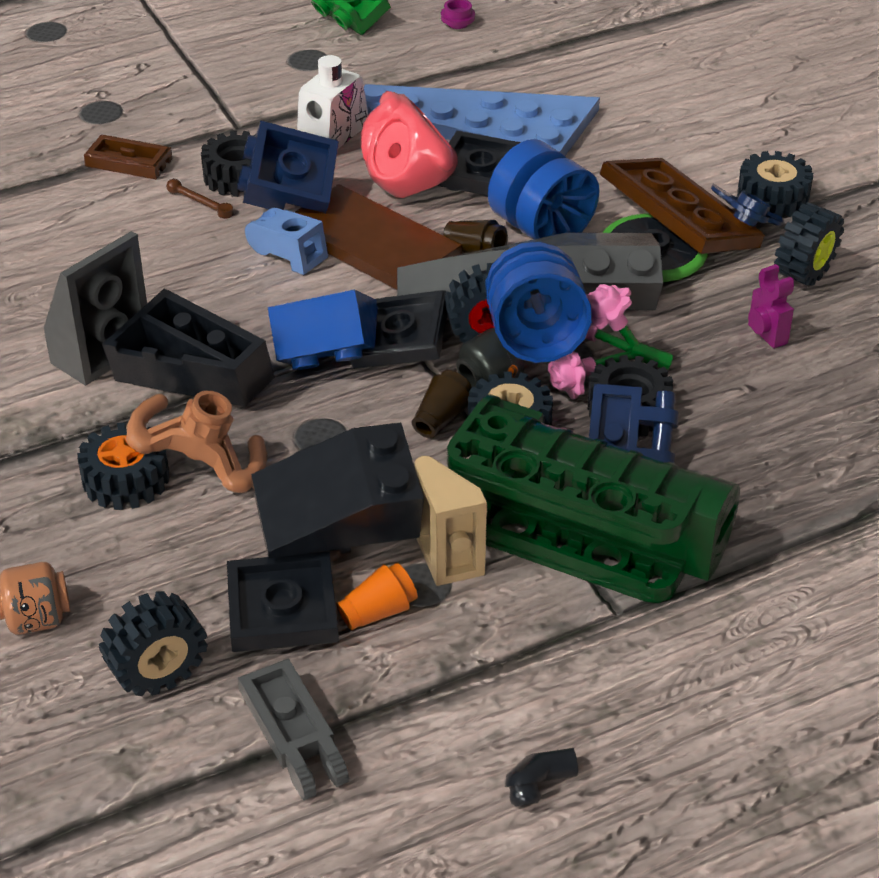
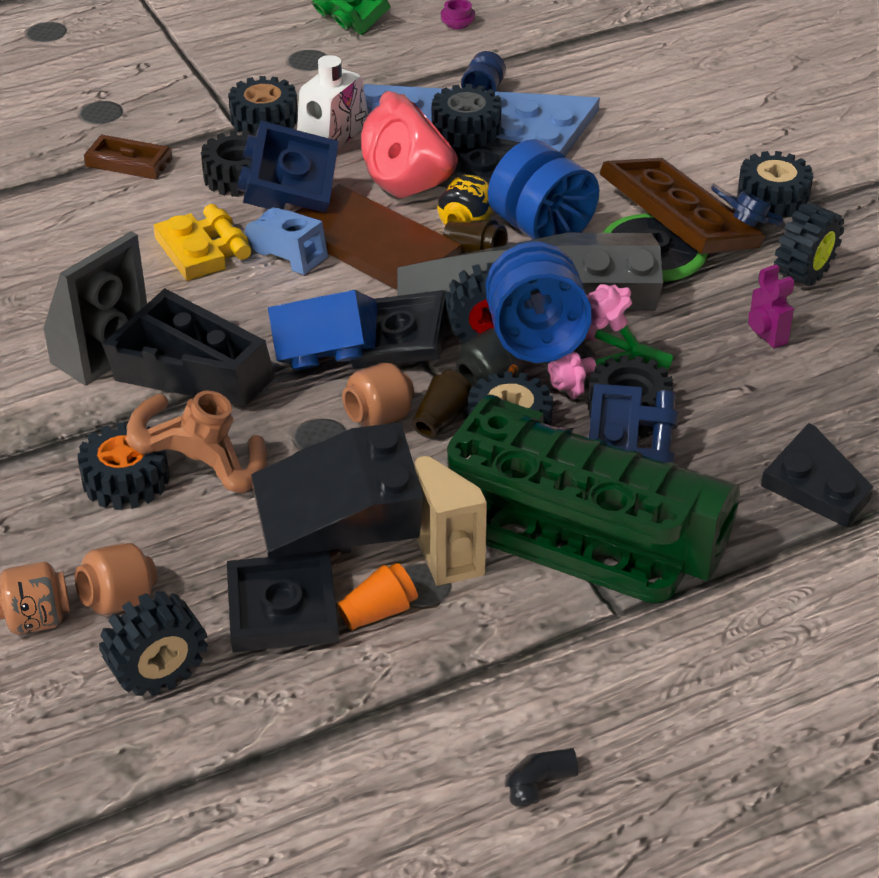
(114, 577): none -> nougat head
(191, 242): none -> yellow plate
(224, 210): reddish brown hinge -> none
(262, 101): none -> black wheel
(292, 724): dark grey hinge -> none
(378, 395): none -> nougat head
(465, 200): none -> head
(467, 115): none -> black wheel
(485, 70): none -> dark blue wheel
(818, 478): none -> black wing

